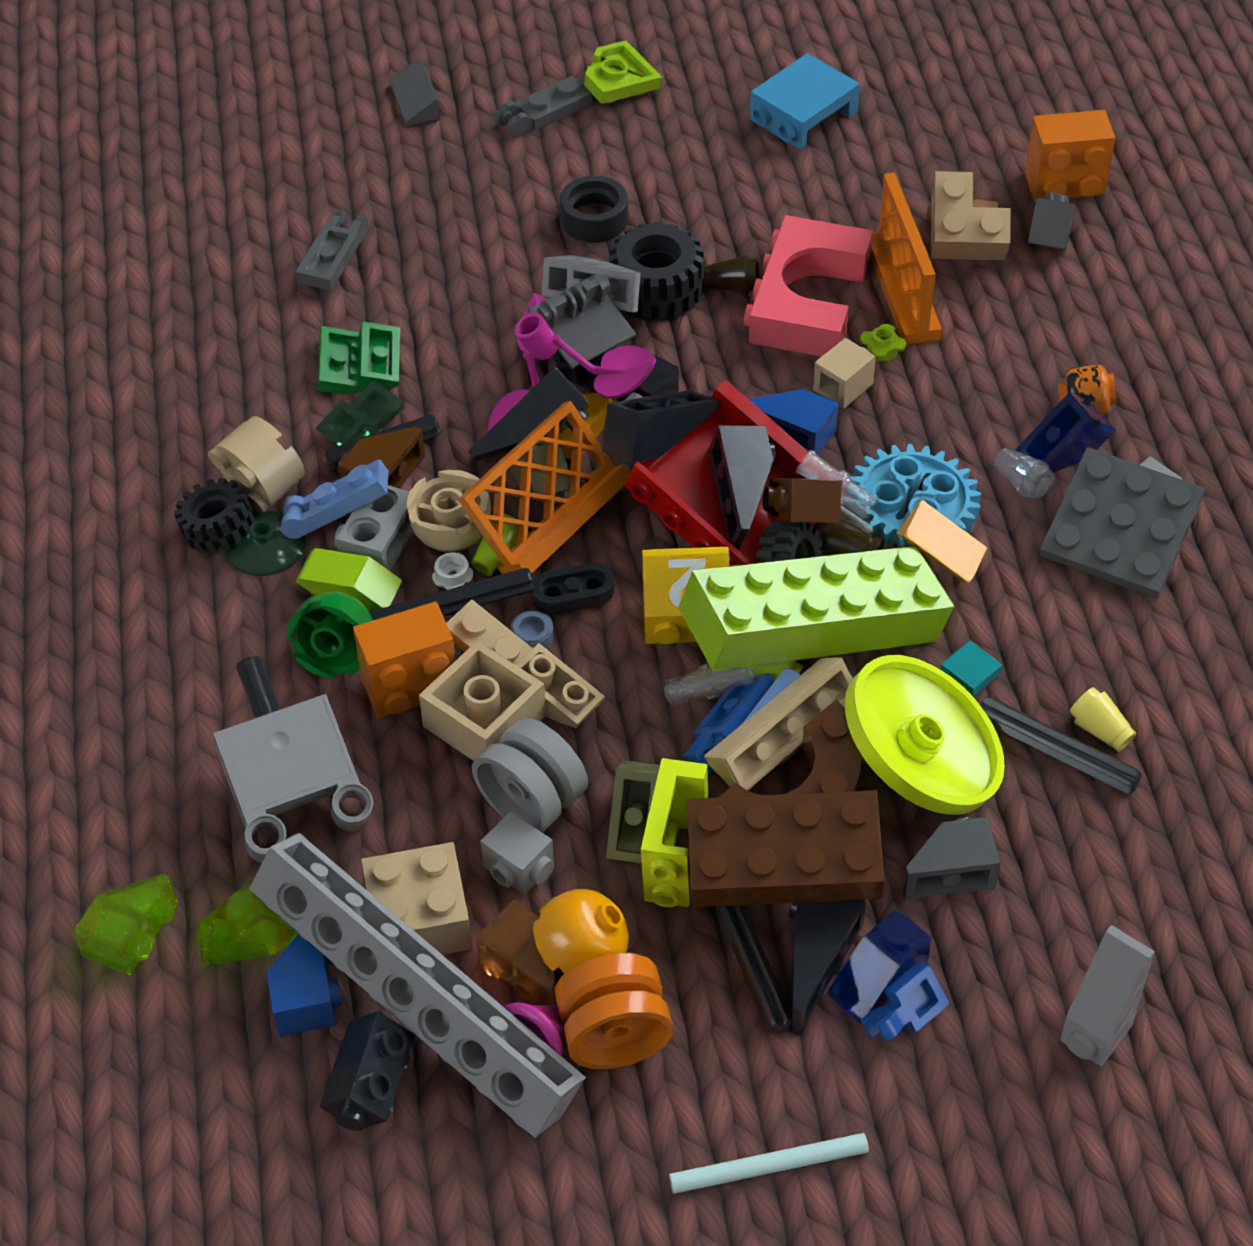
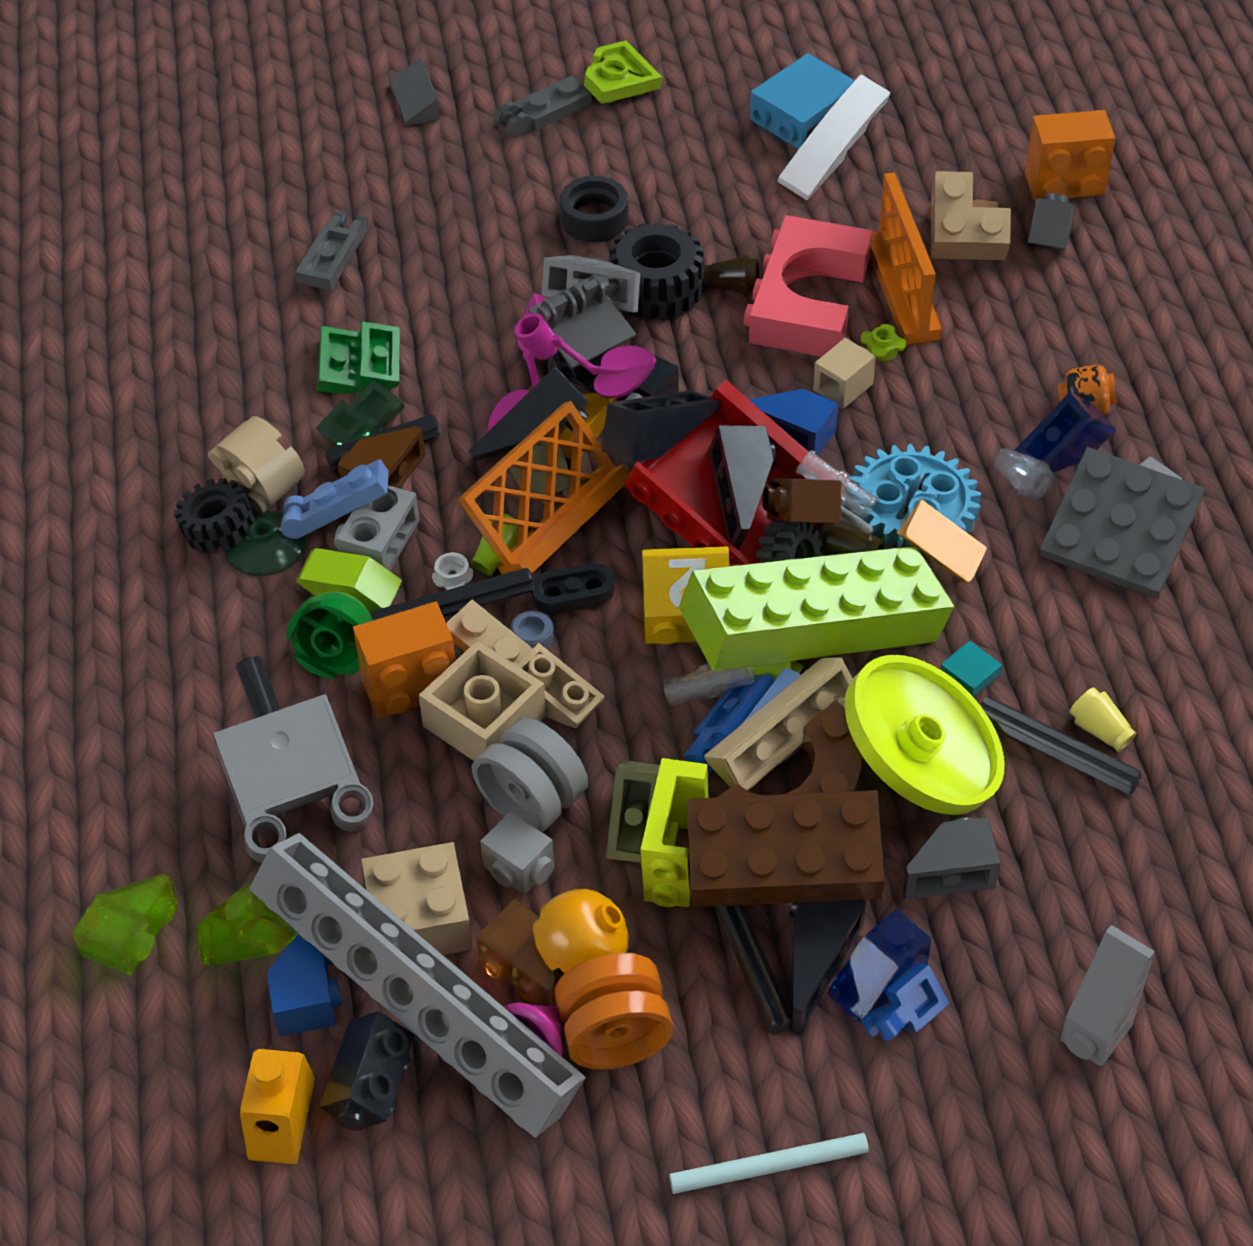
(278, 1092): none -> light orange torso
(439, 516): tan cylinder -> none
(833, 137): none -> white slope

